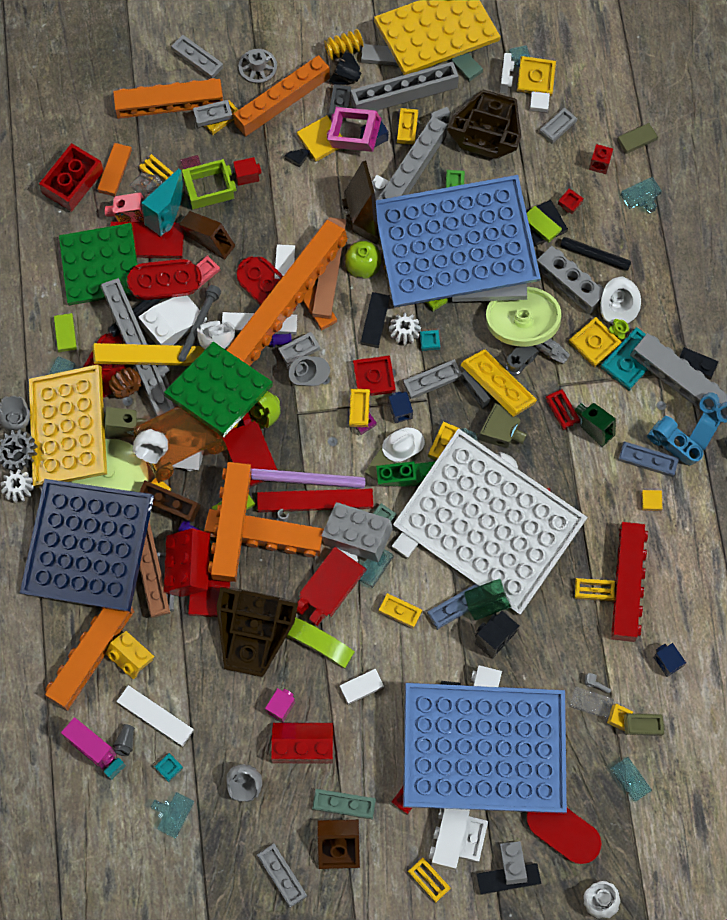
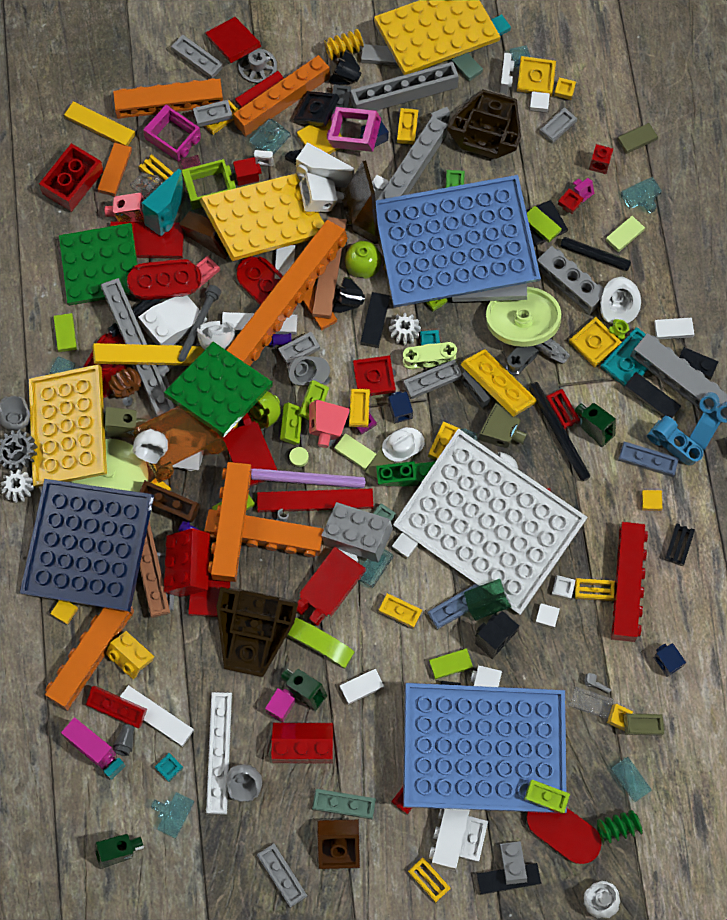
(64, 611): none -> yellow tile
(99, 124): none -> yellow tile
(108, 853): none -> dark green torso
(116, 706): none -> red tile
(160, 121): none -> dark pink window
(219, 753): none -> white tile
(233, 39): none -> red tile
(258, 89): none -> red tile
(261, 217): none -> yellow plate
(264, 157): none -> white tile
(270, 127): none -> clear light blue piece
(291, 424): none -> lime plate
(299, 457): none -> yellowish green tile
(305, 688): none -> dark green torso
(315, 391): none -> lime plate
(316, 108): none -> black tile
(319, 193): none -> white torso
(320, 163): none -> white slope
(326, 421): none -> coral torso
(349, 296): none -> black brick
(355, 452): none -> yellowish green tile
(429, 355): none -> yellowish green piece
(451, 664): none -> lime tile
(501, 24): none -> teal tile
(547, 616): none -> white tile
(547, 796): none -> lime plate
(559, 431): none -> black axle
(563, 587): none -> white tile
(565, 88): none -> yellow plate
(584, 189): none -> dark pink tile
(619, 826): none -> green piece
(625, 234): none -> yellowish green tile
(652, 396): none -> black tile
(674, 328): none -> white tile
(684, 529): none -> black tile

